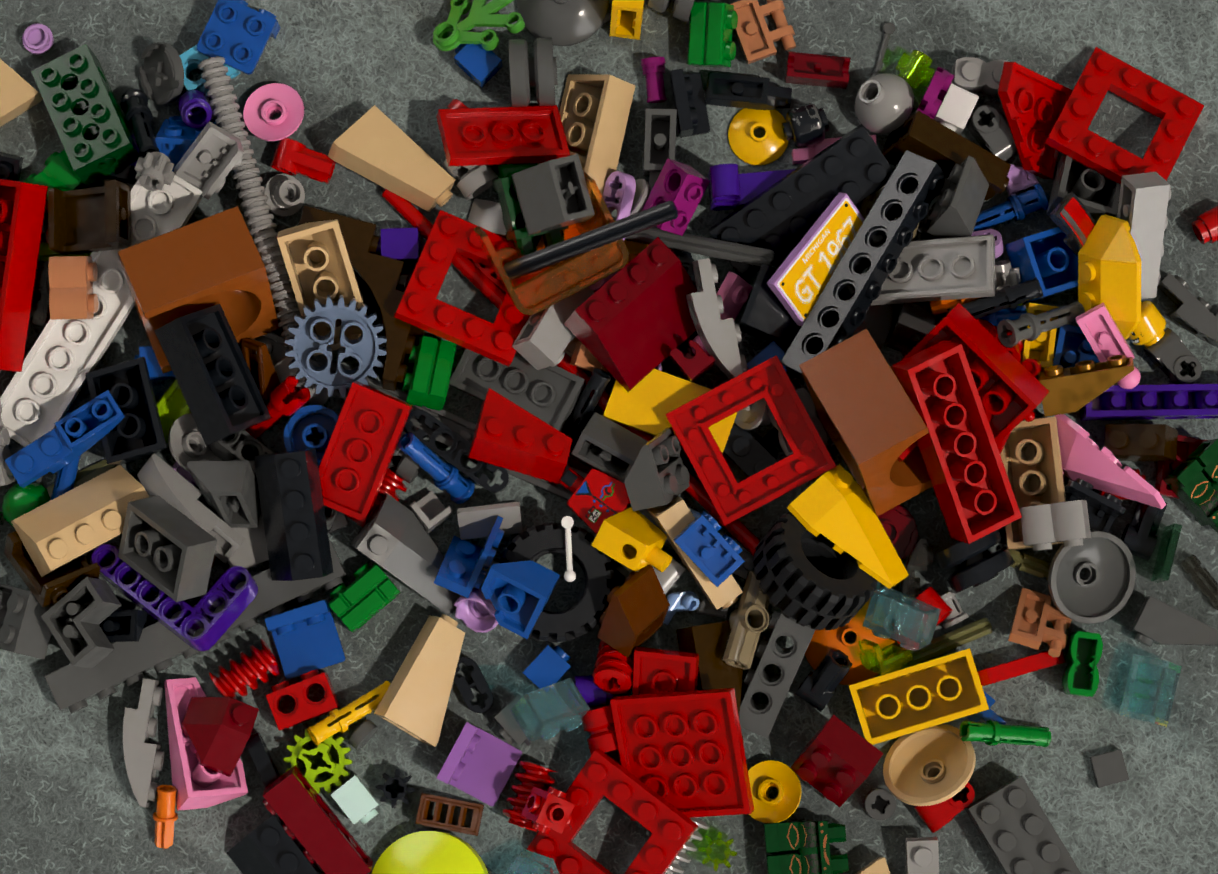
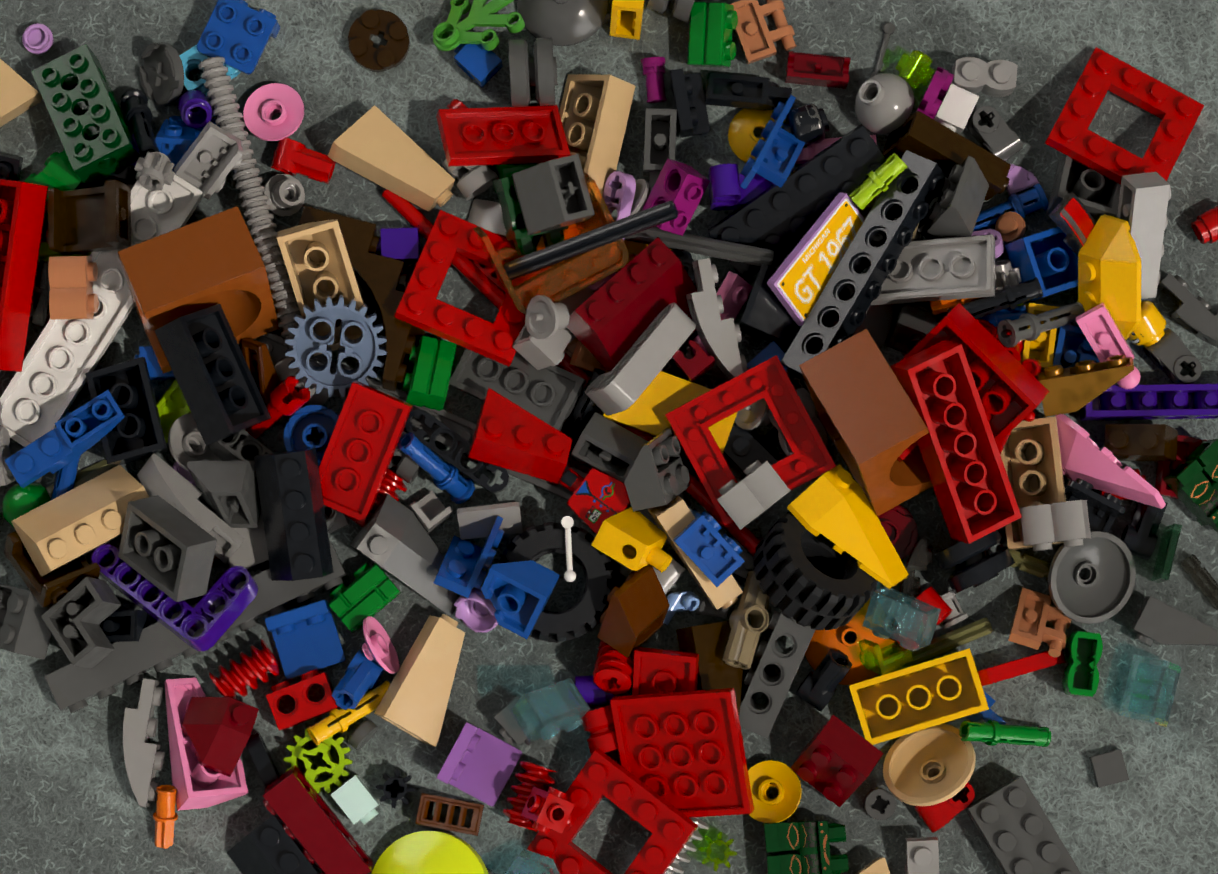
(358, 678): none -> blue piece
(371, 24): none -> dark brown plate
(379, 646): none -> bright pink dish
(479, 681): black beam -> none
(545, 317): none -> light grey piece
(548, 667): blue brick -> none
(643, 361): none -> light grey beam
(752, 494): none -> light grey brick
(776, 153): none -> blue bracket
(878, 181): none -> lime pin
(1011, 226): none -> nougat plate
(1031, 109): red plate -> none

